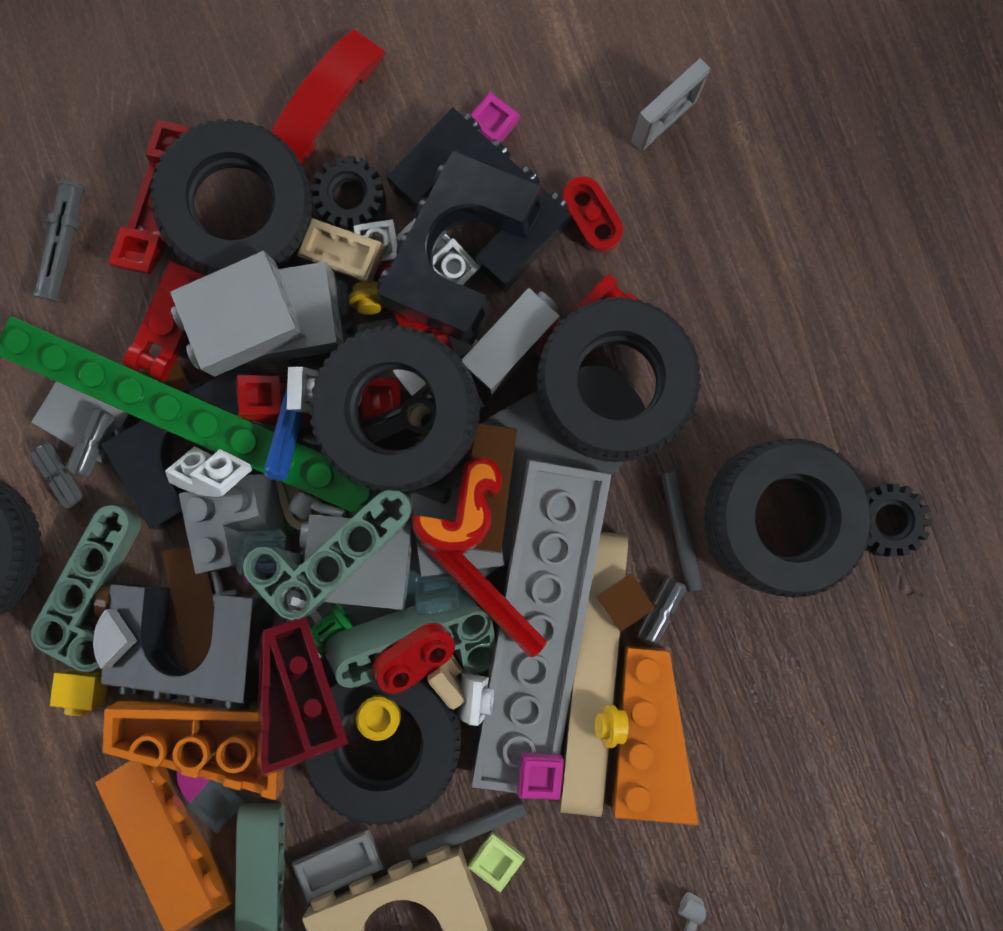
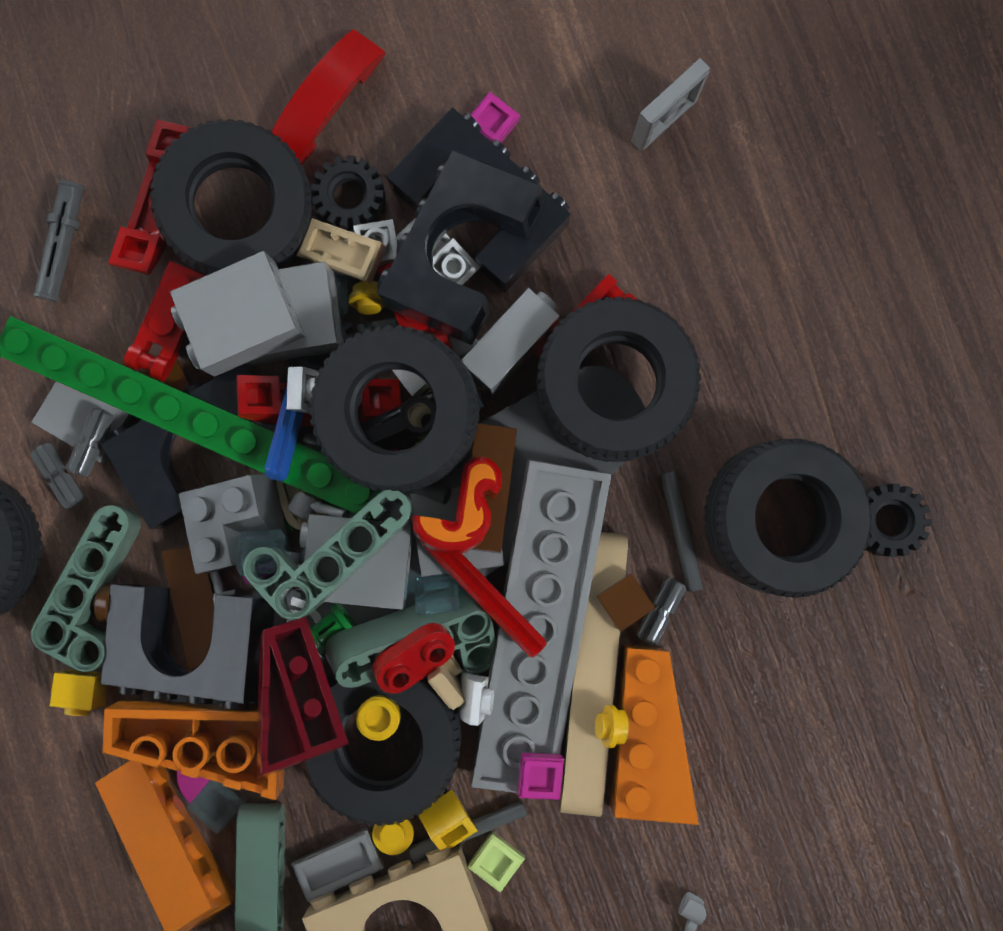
(111, 638): light grey tile -> none
(207, 473): white slope -> none
(393, 838): none -> yellow plate
(447, 821): none -> yellow plate
(594, 215): red plate -> none

